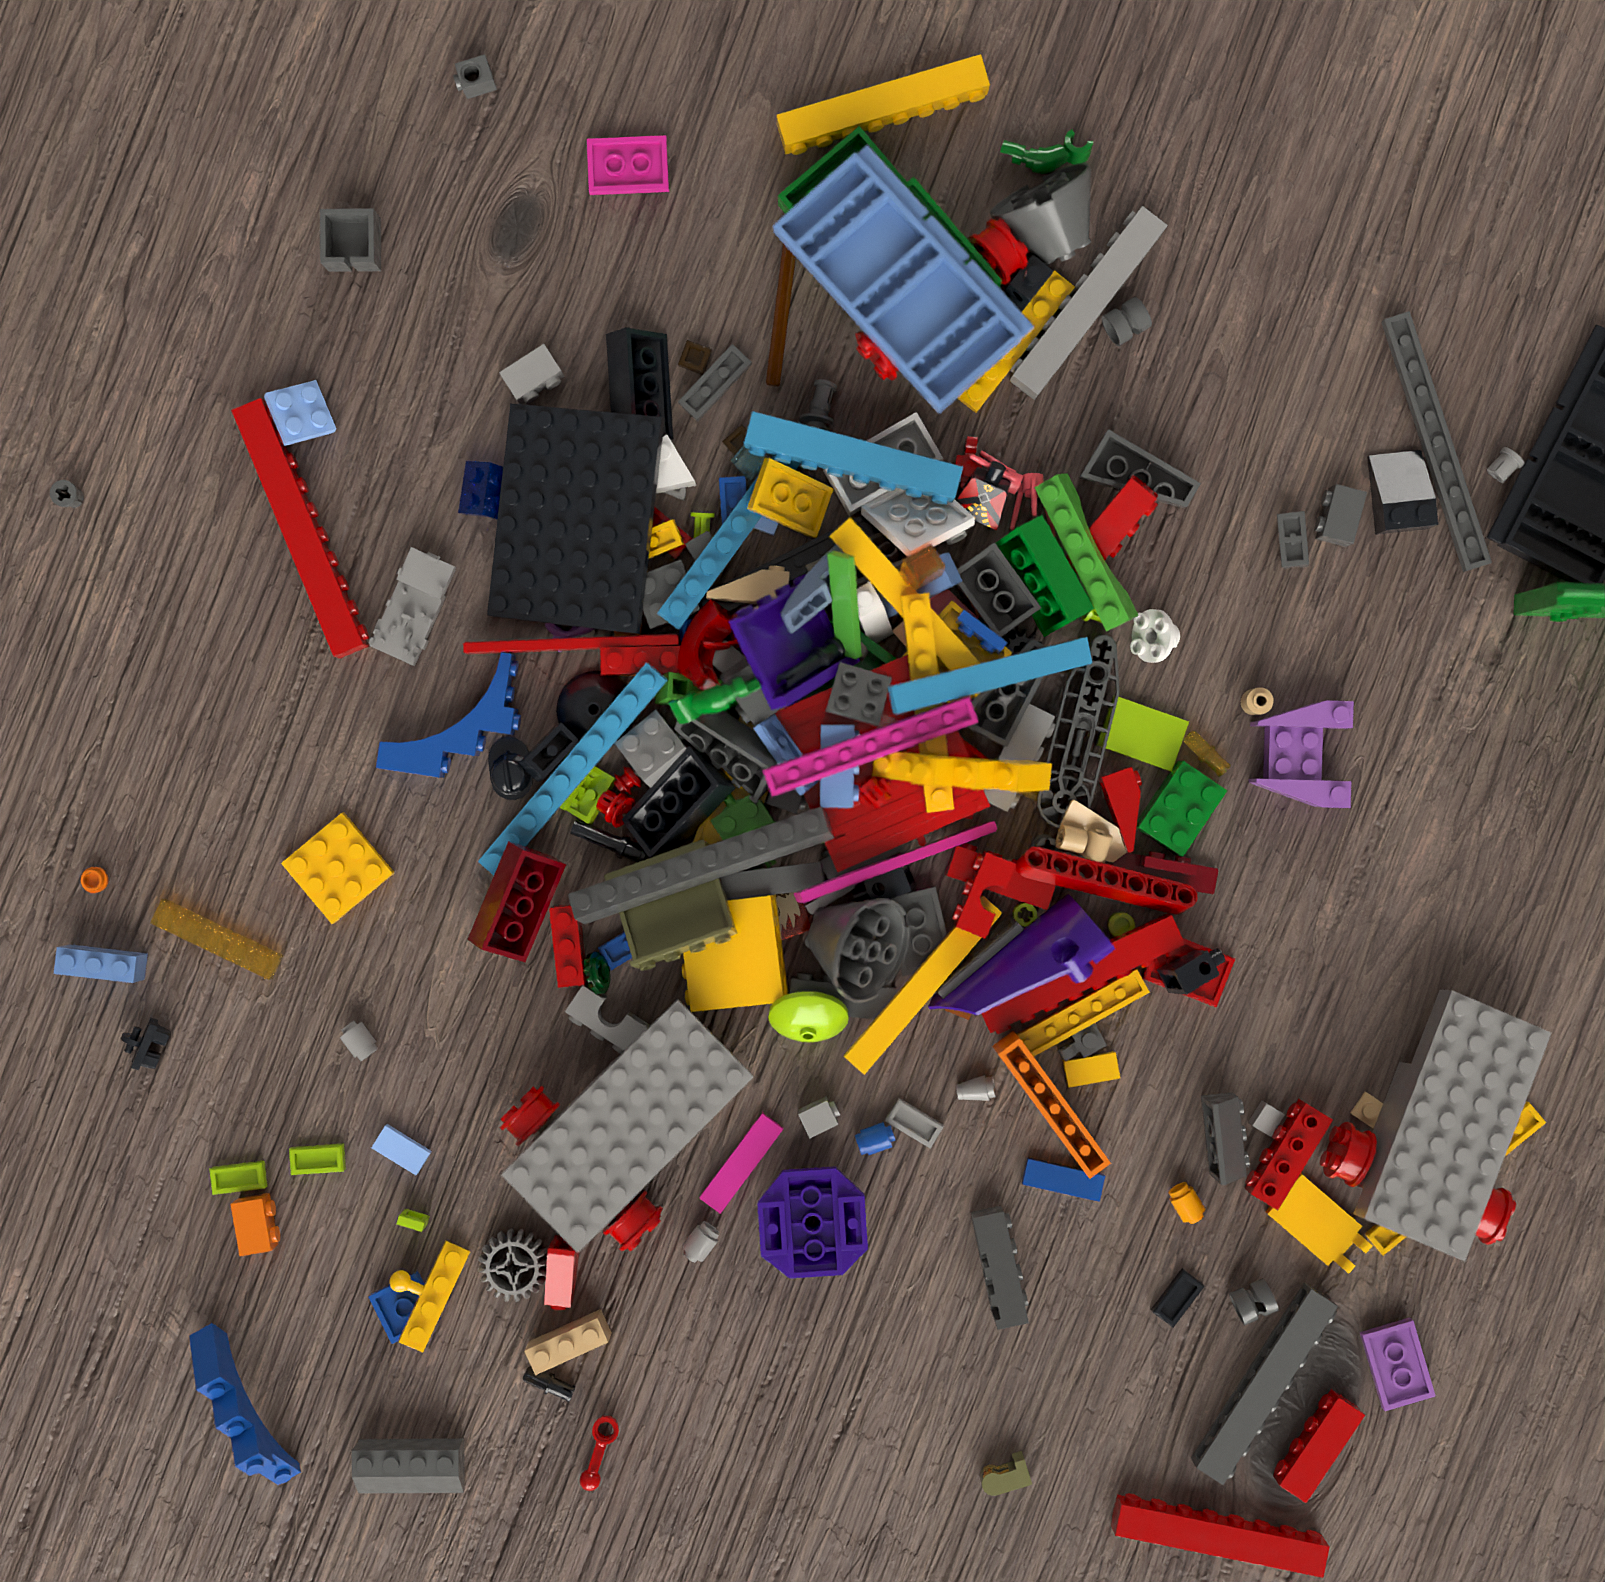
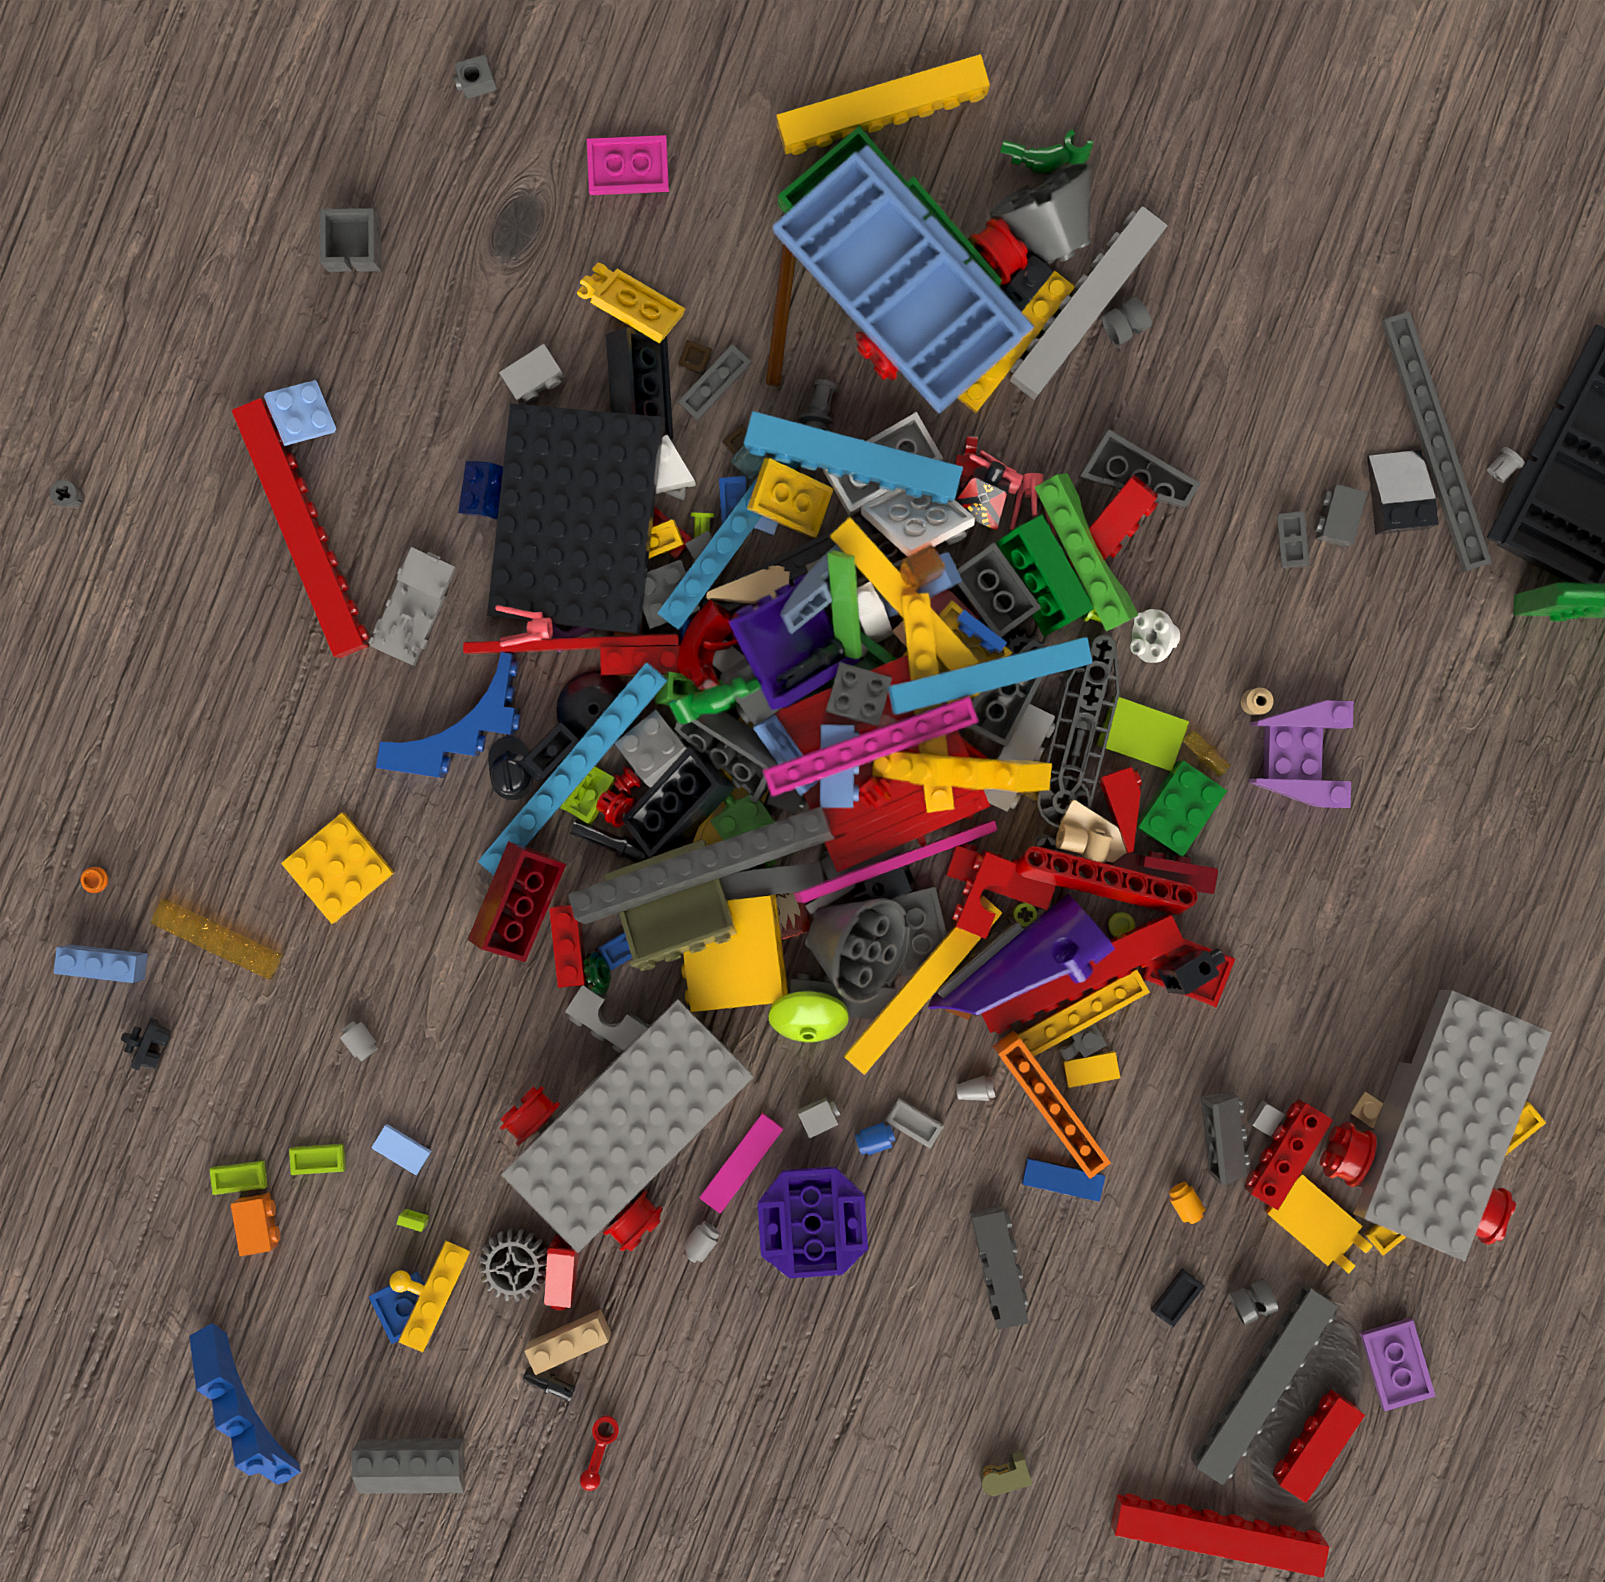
(537, 629): none -> coral plant
(631, 302): none -> yellow tile

